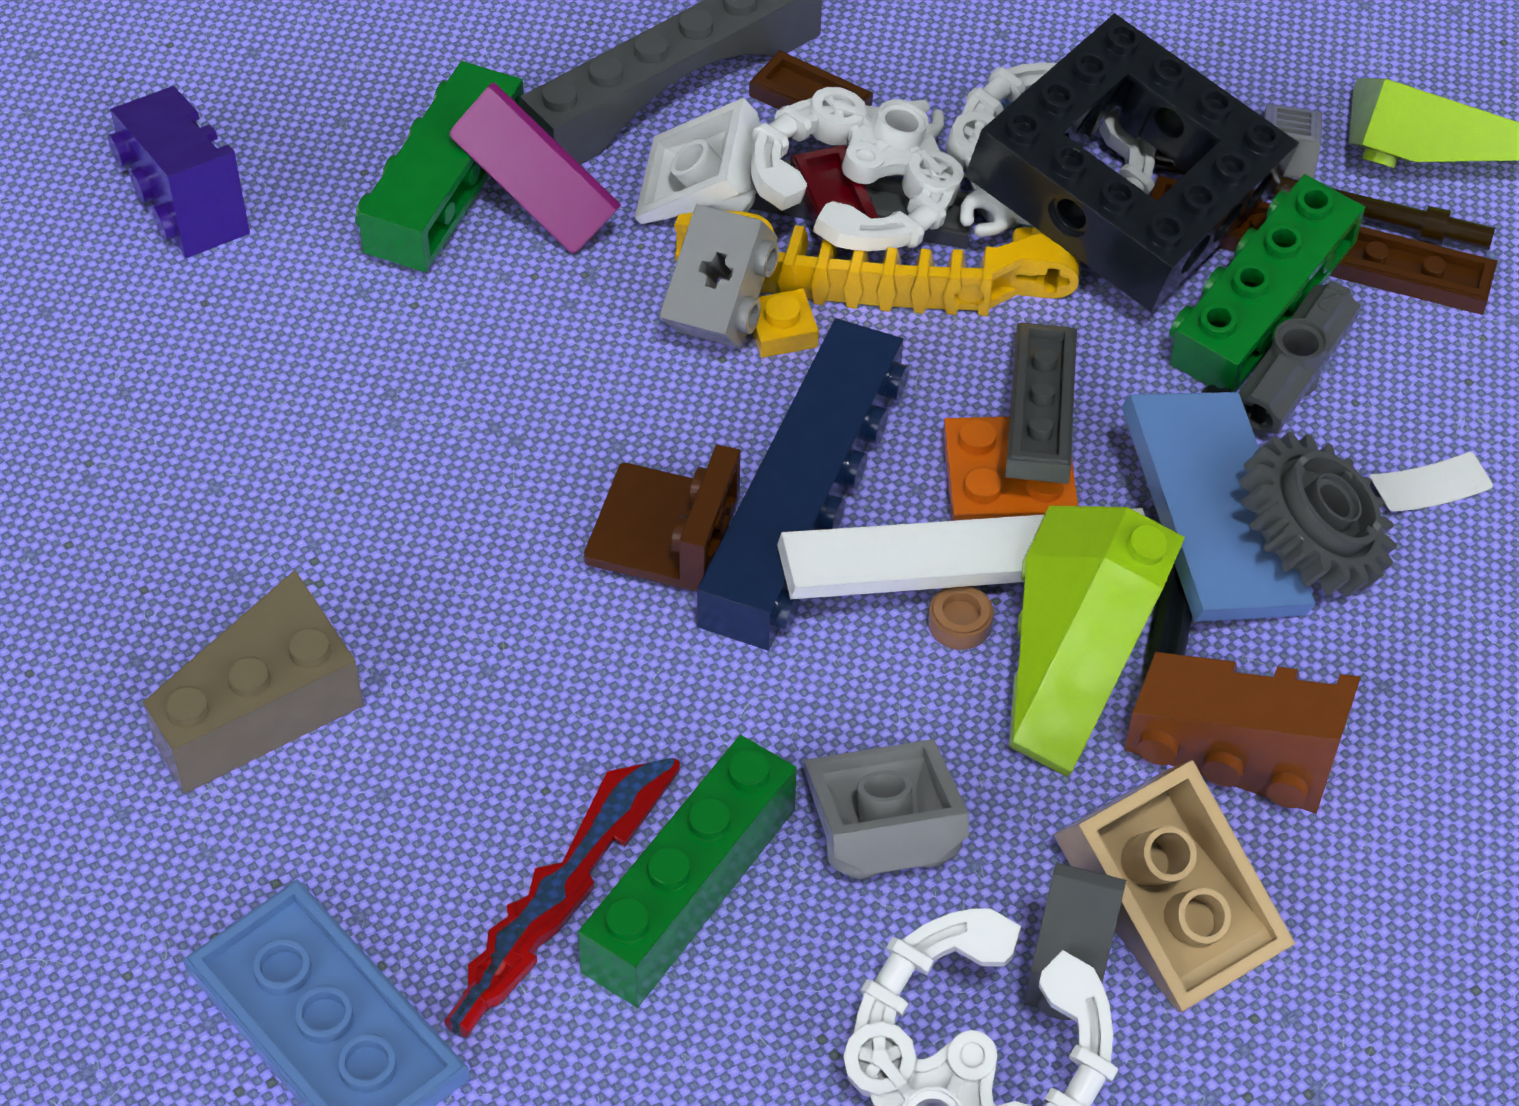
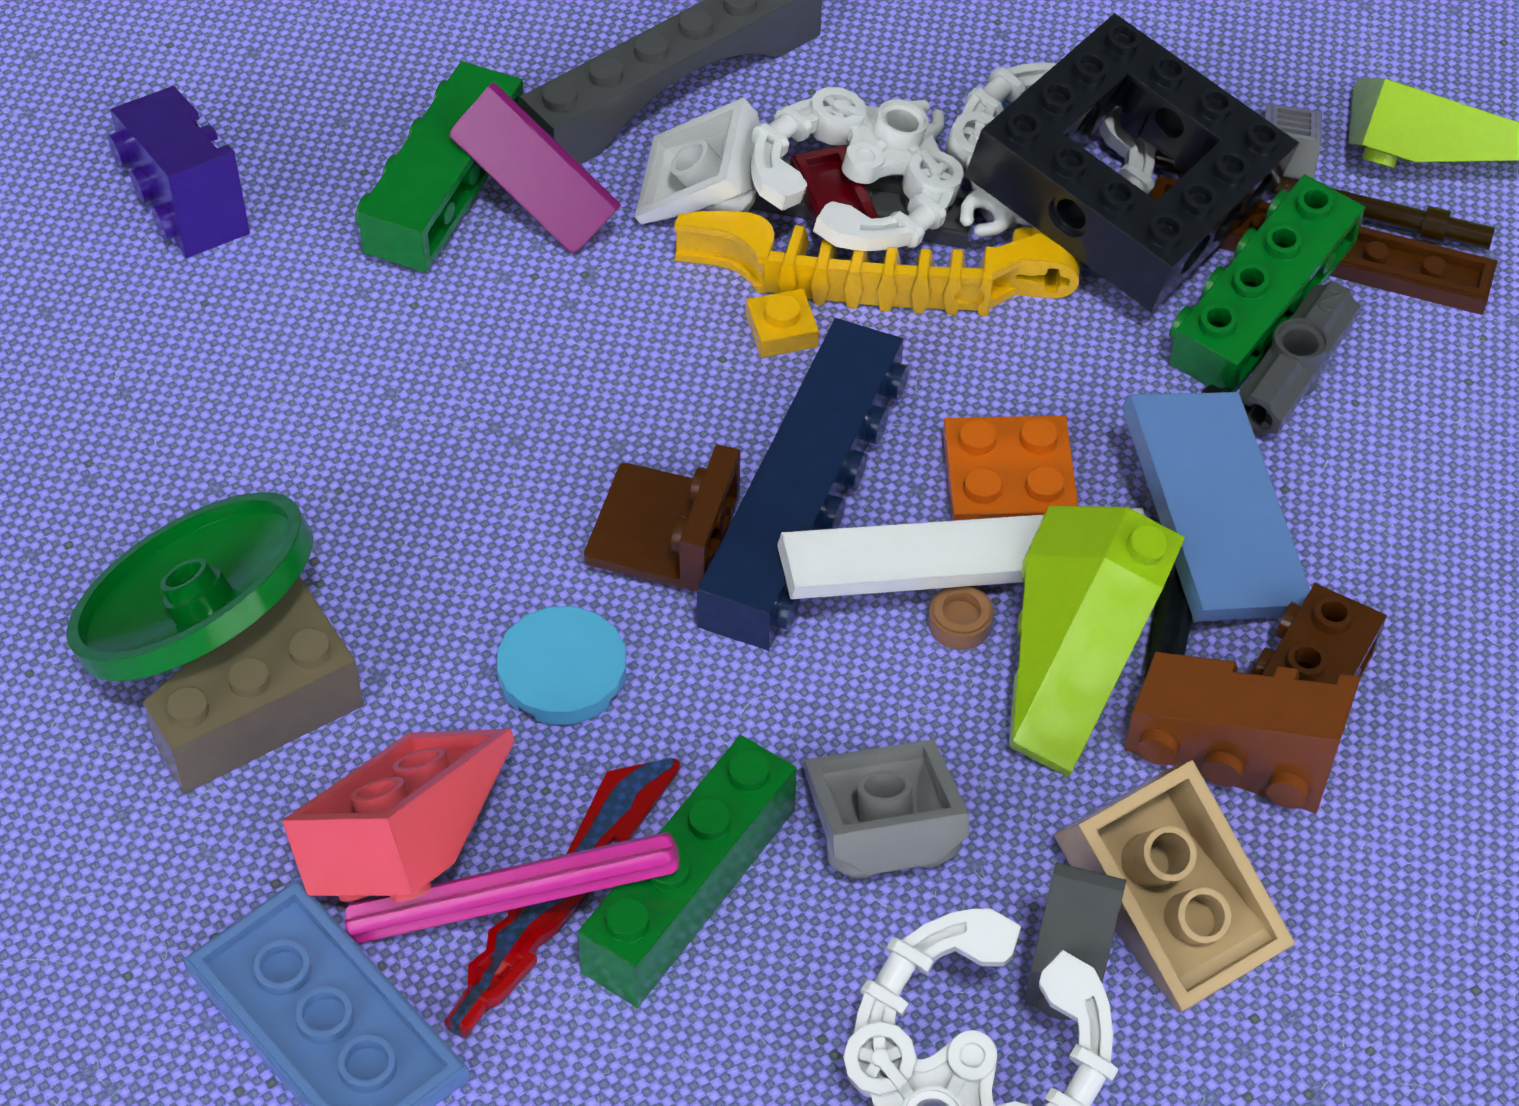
(190, 586): none -> green dish
(397, 815): none -> coral slope
(515, 887): none -> dark pink axle
(561, 665): none -> medium azure tile
(712, 249): light grey brick -> none
(792, 80): reddish brown tile -> none
(1042, 403): dark grey tile -> none
(1317, 514): dark grey gear -> none
(1324, 638): none -> reddish brown brick
(1432, 483): white sticker -> none

